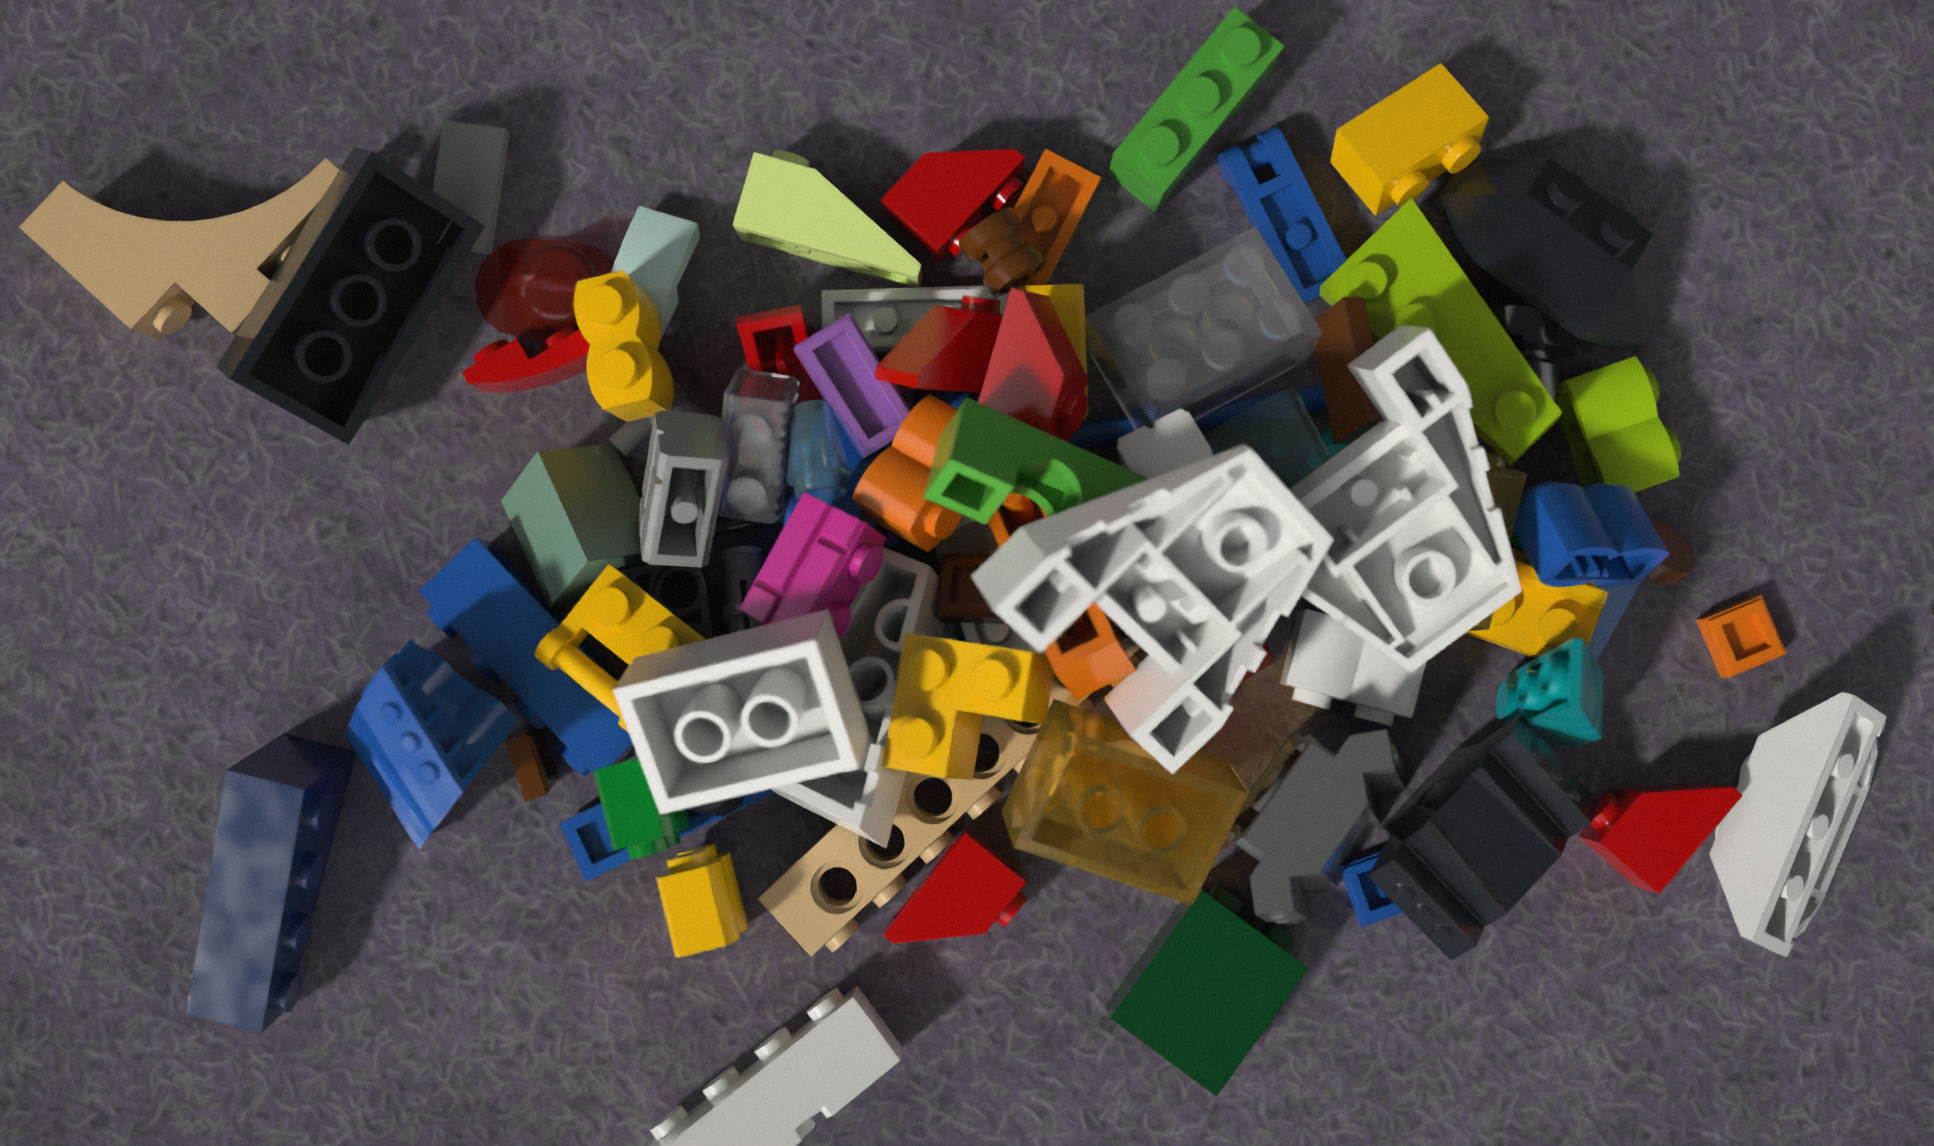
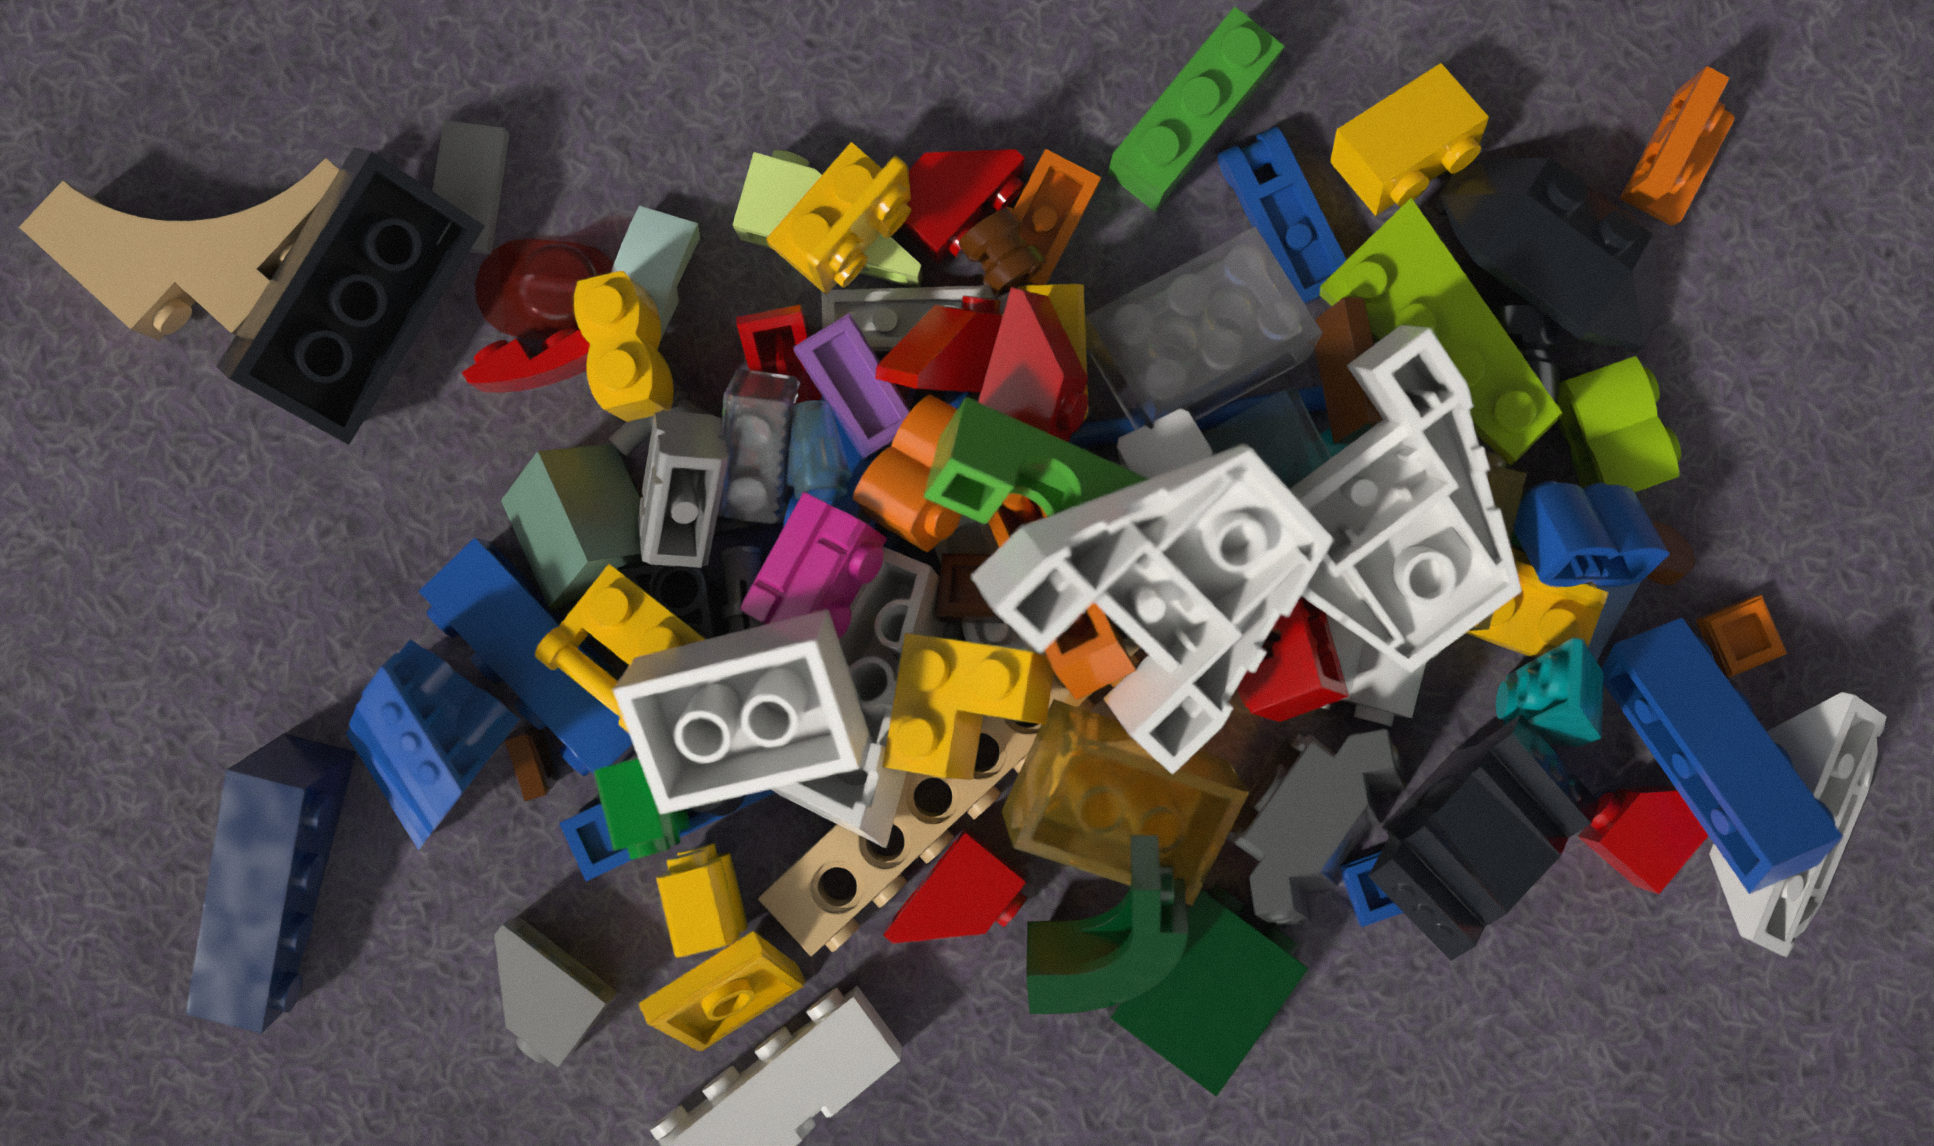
(546, 993): none -> light grey slope
(723, 992): none -> yellow plate
(842, 218): none -> yellow bracket
(1114, 954): none -> dark green arch
(1298, 669): none -> red brick
(1681, 149): none -> orange bracket
(1719, 756): none -> blue brick

